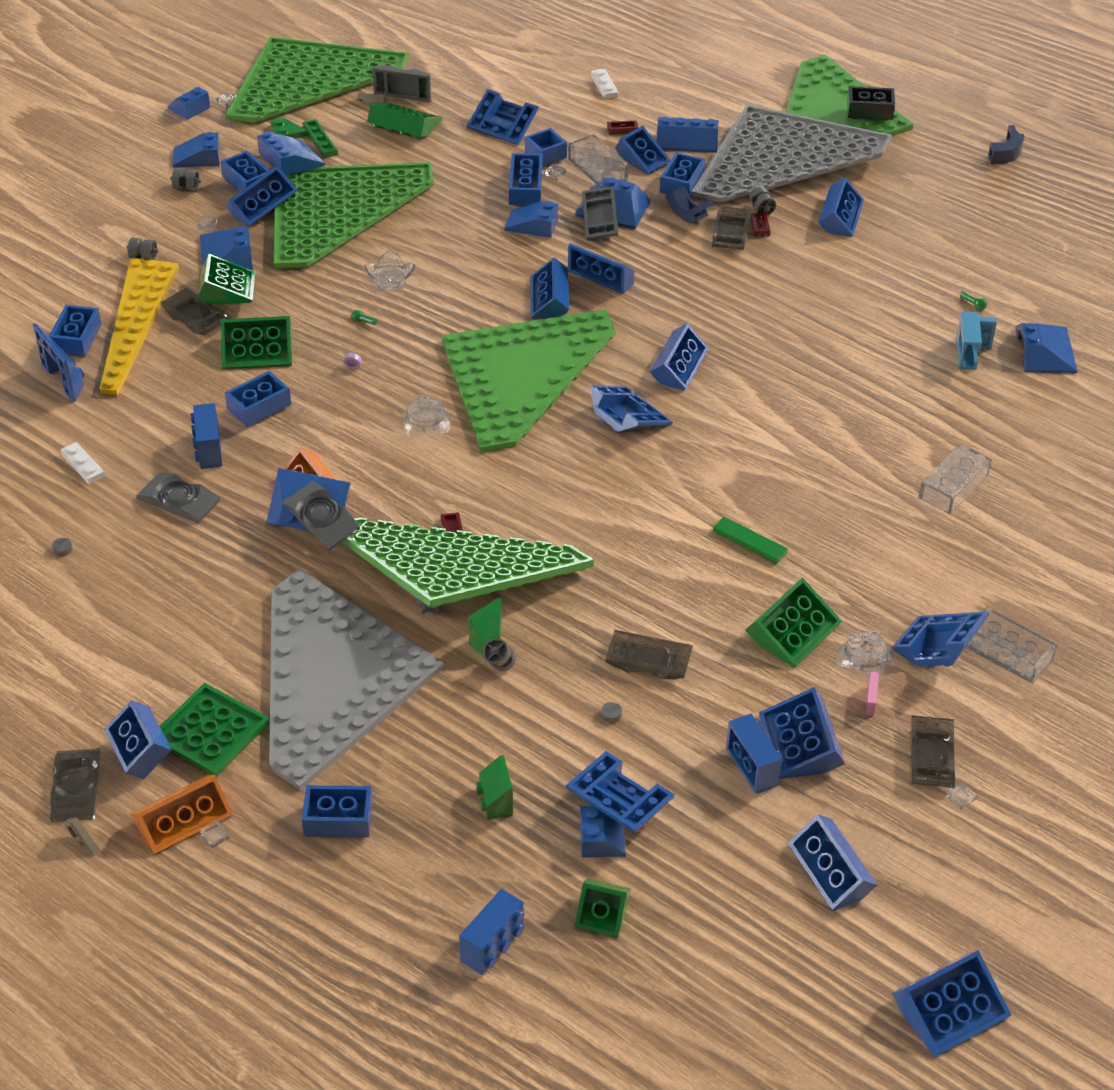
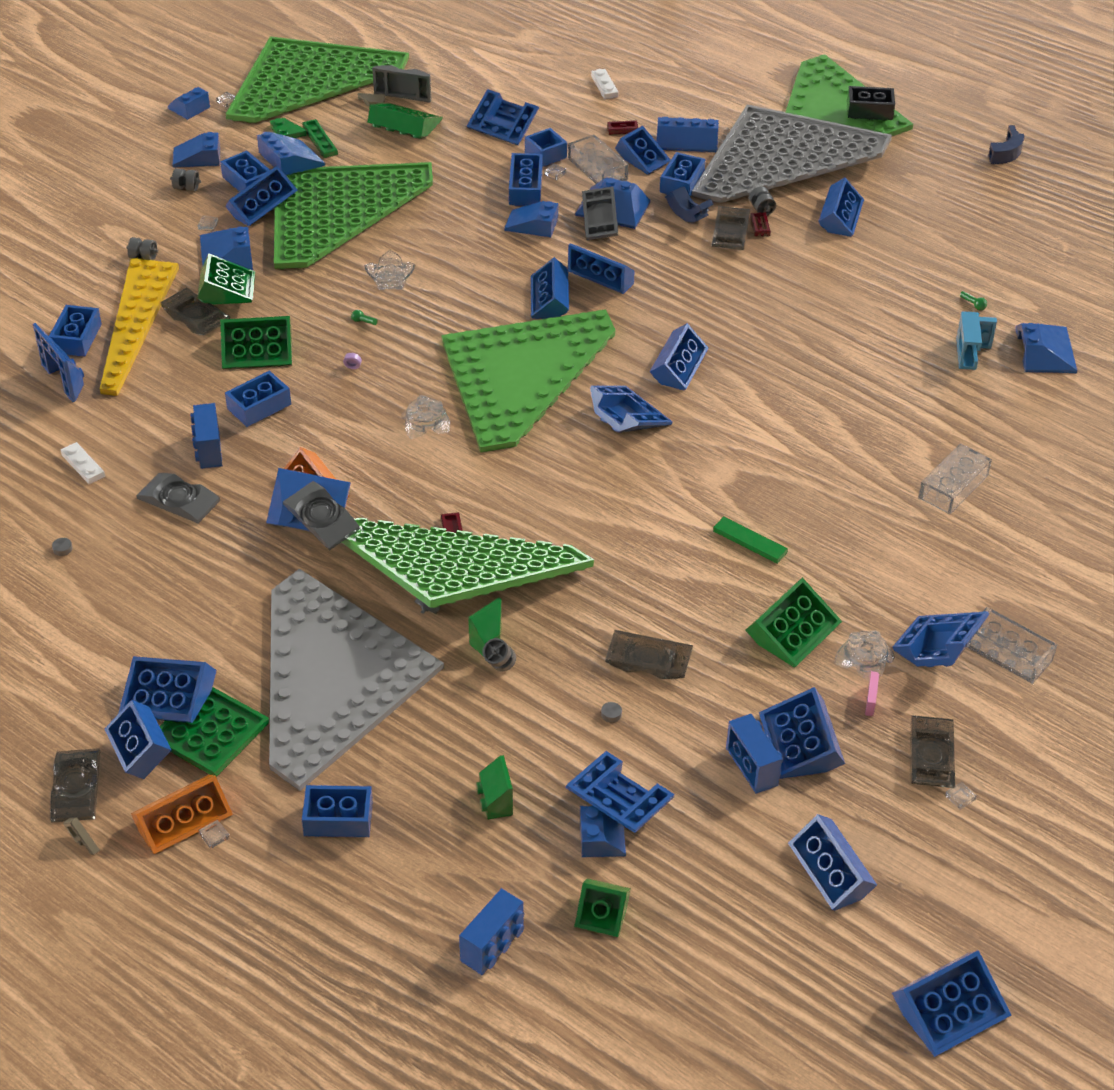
(169, 687): none -> blue slope

